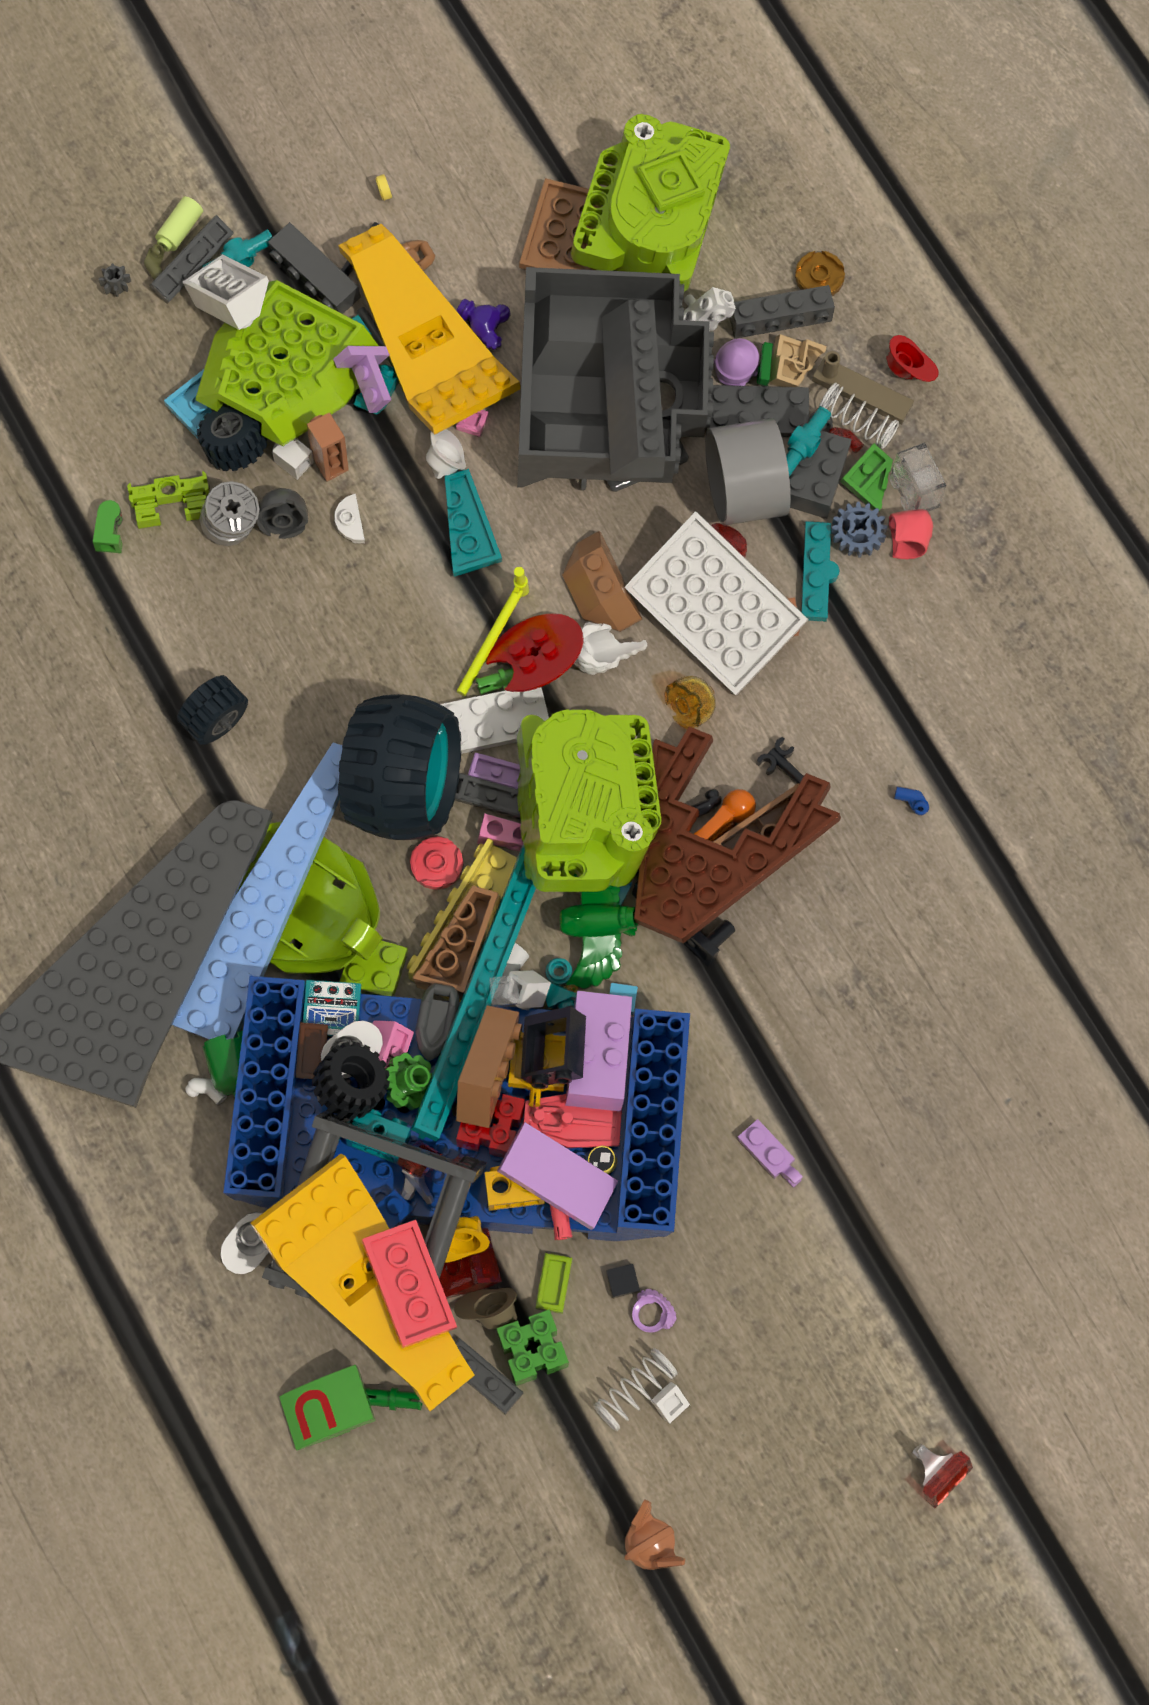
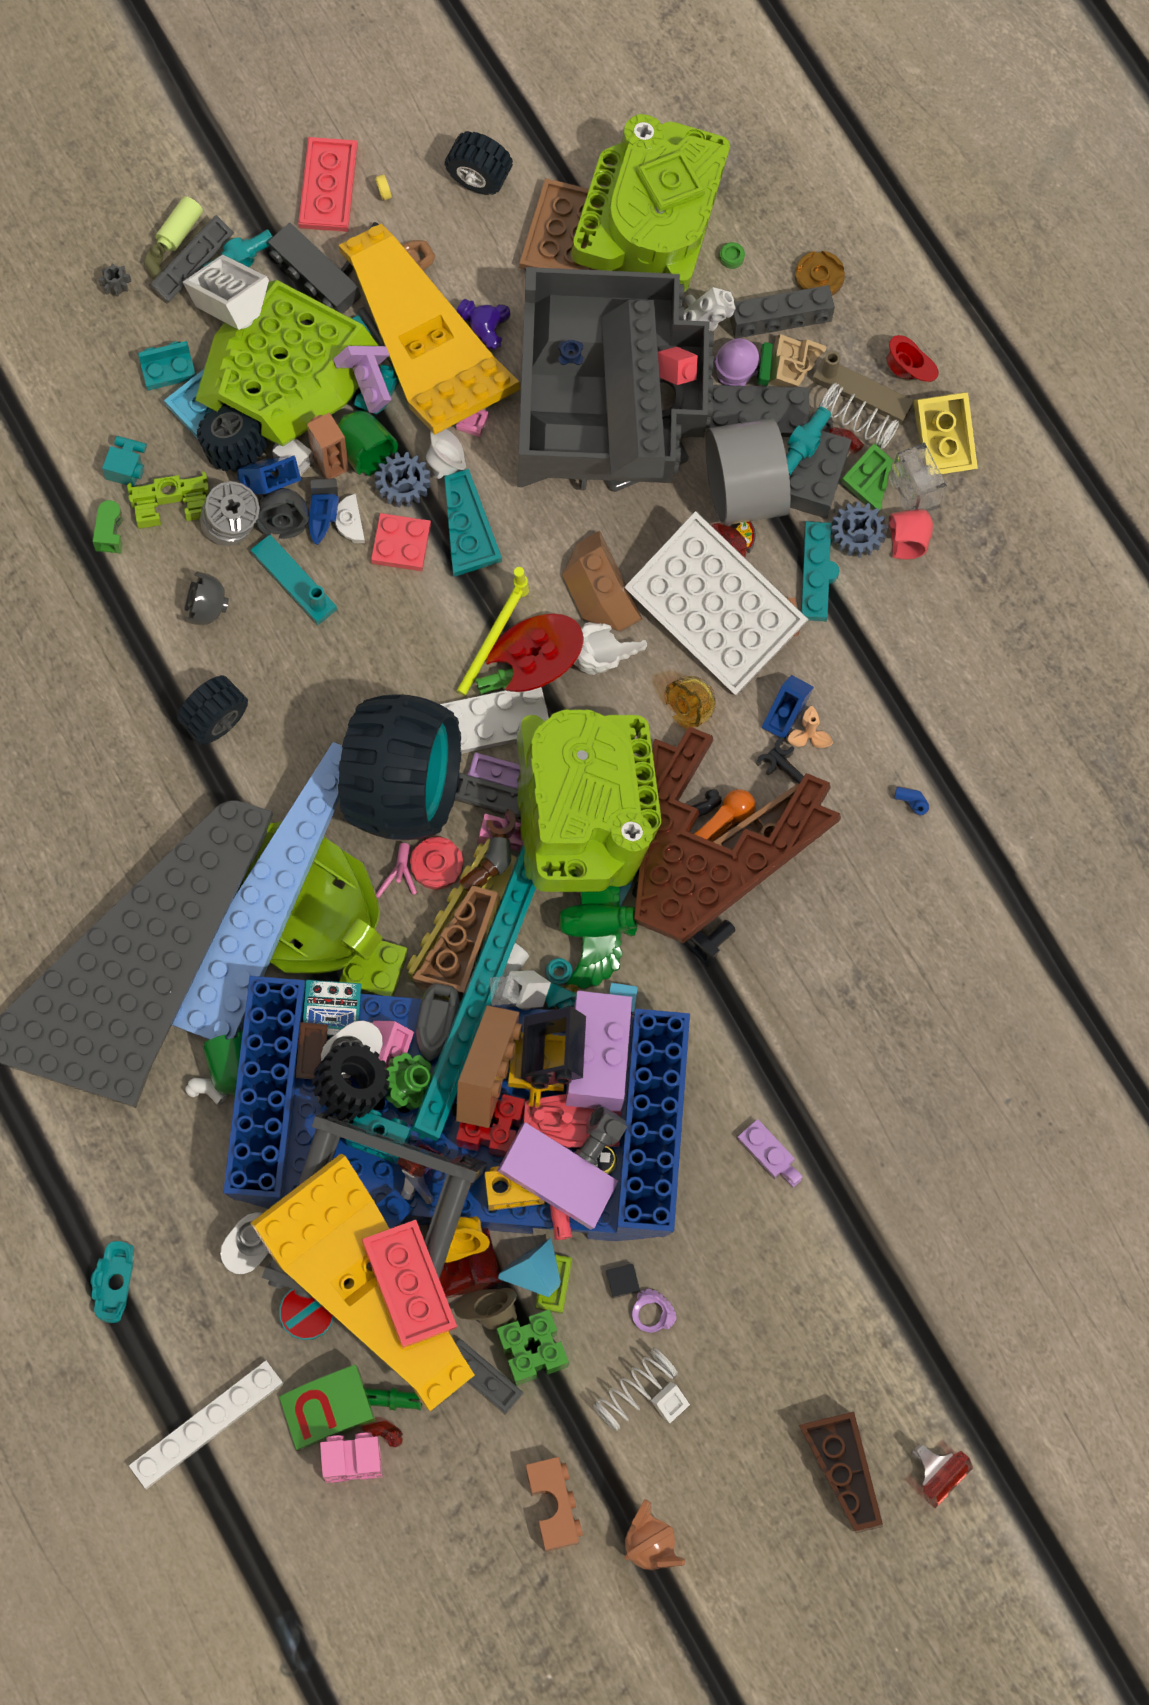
(116, 1260): none -> teal piece
(123, 464): none -> teal brick
(166, 365): none -> teal bracket
(205, 600): none -> dark grey cylinder
(206, 1425): none -> white plate
(259, 477): none -> blue torso
(294, 579): none -> teal piece
(304, 1316): none -> red piece
(322, 513): none -> blue plate
(324, 486): none -> dark grey tile
(328, 184): none -> coral tile
(351, 1458): none -> bright pink brick
(366, 442): none -> green cylinder
(386, 1430): none -> clear red arm
(399, 869): none -> bright pink plant
(401, 542): none -> coral plate
(405, 489): none -> sand blue gear
(478, 163): none -> black wheel
(497, 856): none -> reddish brown piece
(535, 1270): none -> medium azure slope
(549, 1478): none -> nougat arch
(570, 346): none -> dark blue plate
(603, 1130): none -> dark grey connector
(677, 365): none -> coral brick
(732, 255): none -> bright green tile
(748, 532): none -> tile
(787, 706): none -> blue slope
(810, 722): none -> light nougat plant
(843, 1461): none -> reddish brown wedge
(947, 431): none -> light yellow slope

